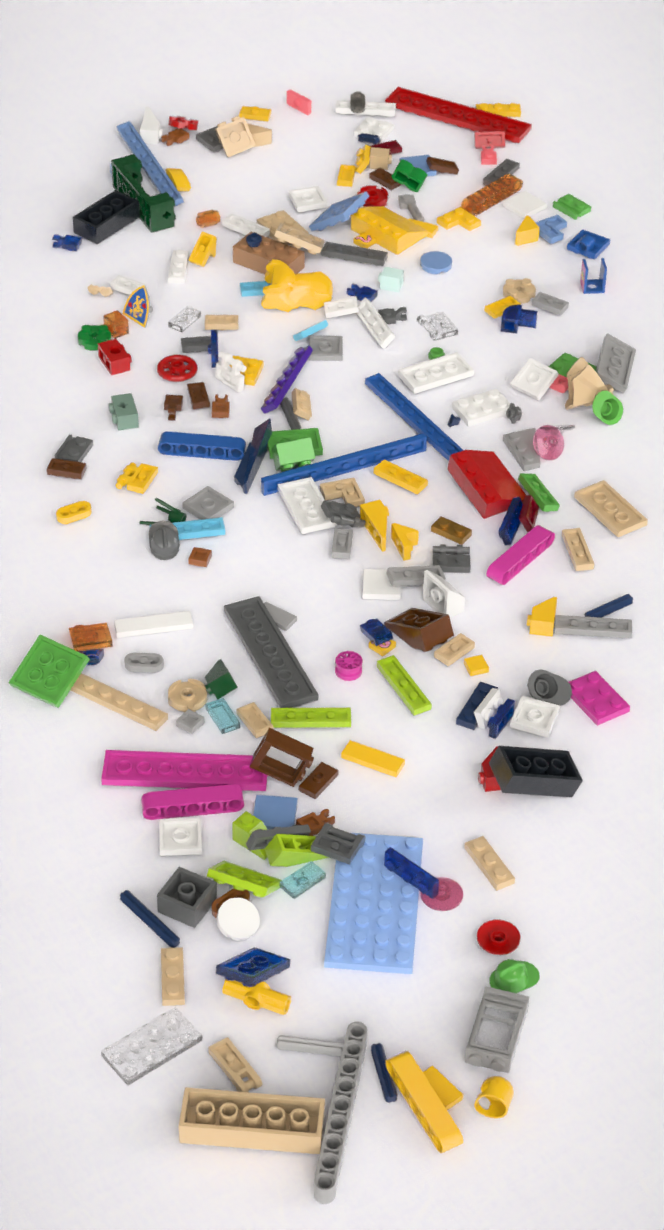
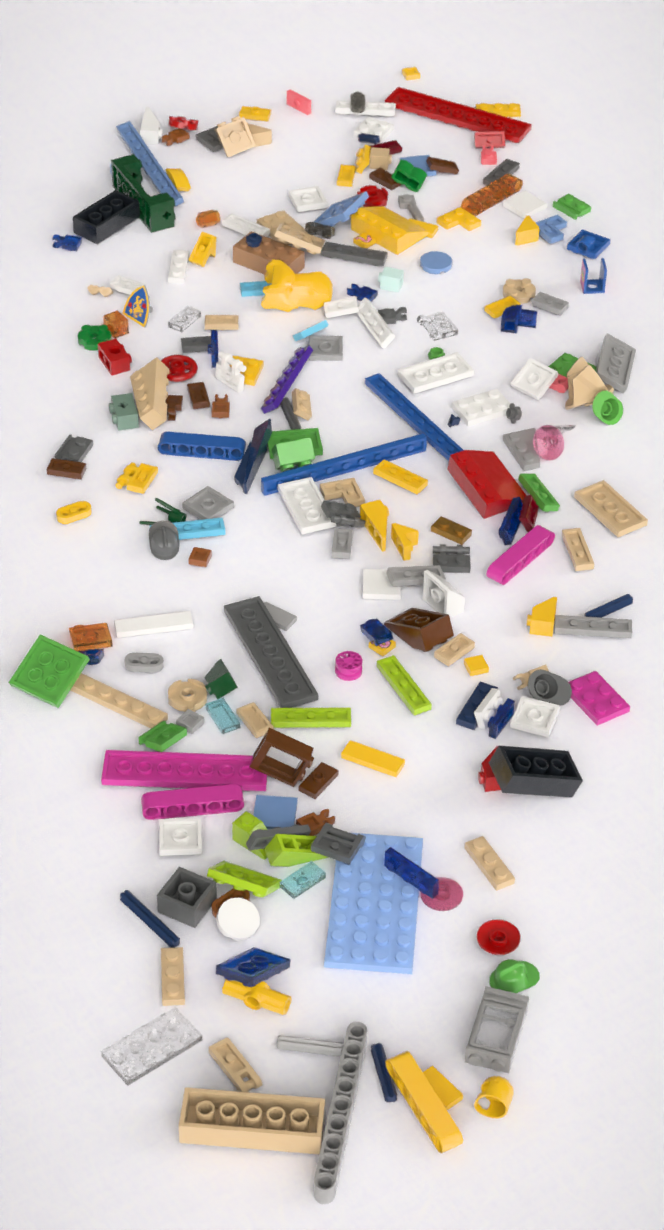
(150, 392): none -> tan wedge
(162, 736): none -> bright green plate
(319, 229): none -> clear smoke plate
(411, 73): none -> yellow tile
(525, 676): none -> tan plate

